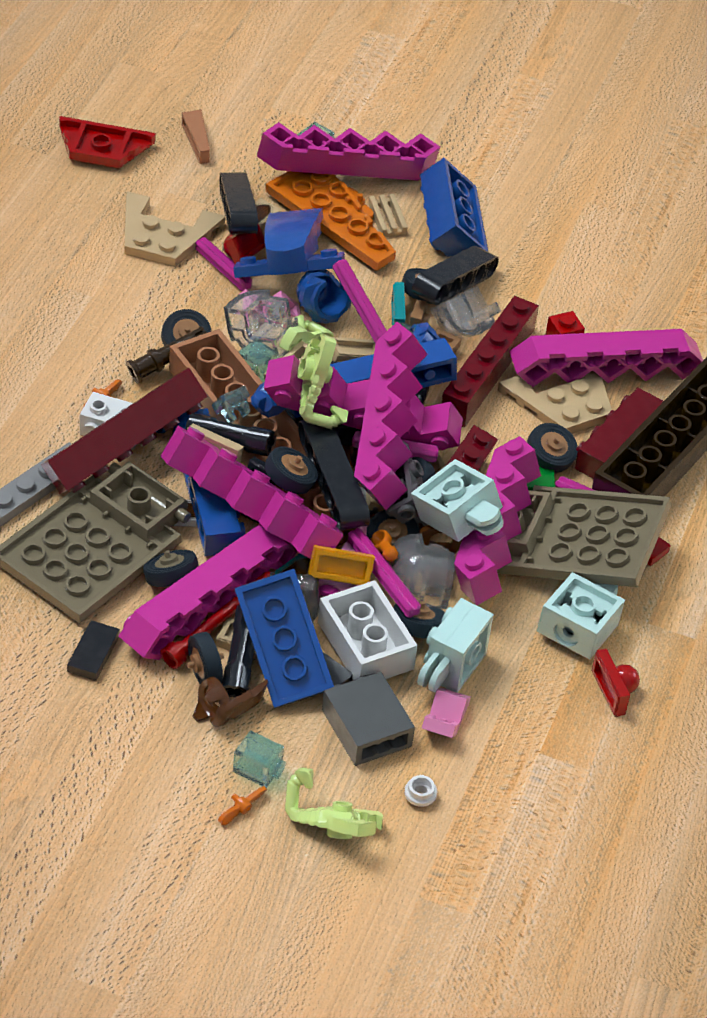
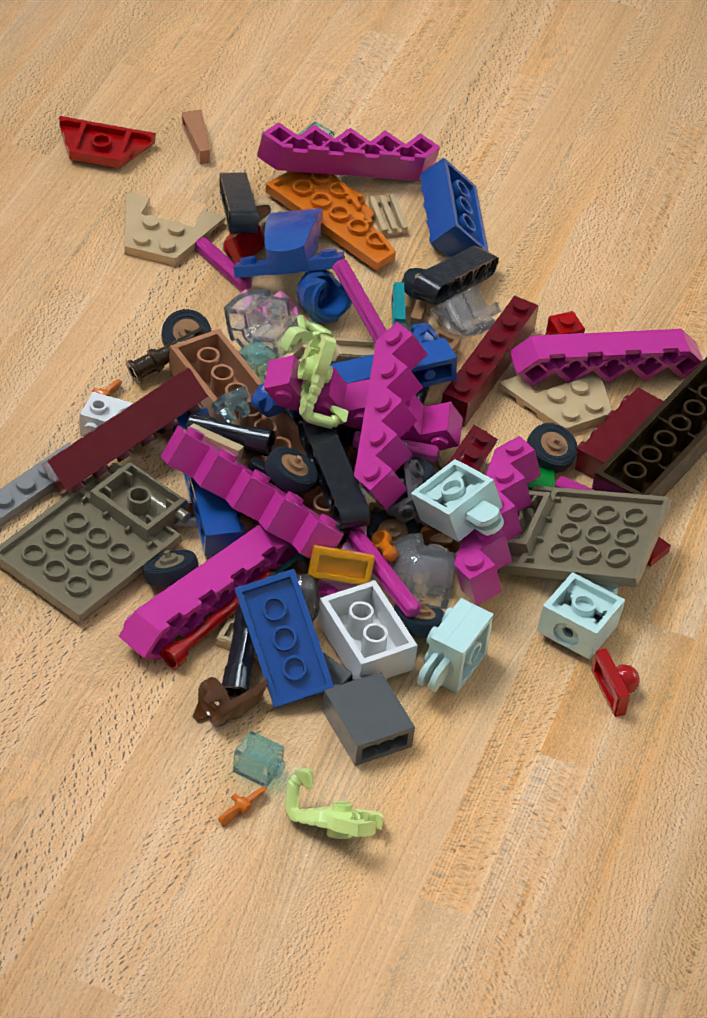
(93, 650): black tile -> none
(204, 657): black wheel -> none
(420, 784): white plate -> none
(446, 712): bright pink slope -> none

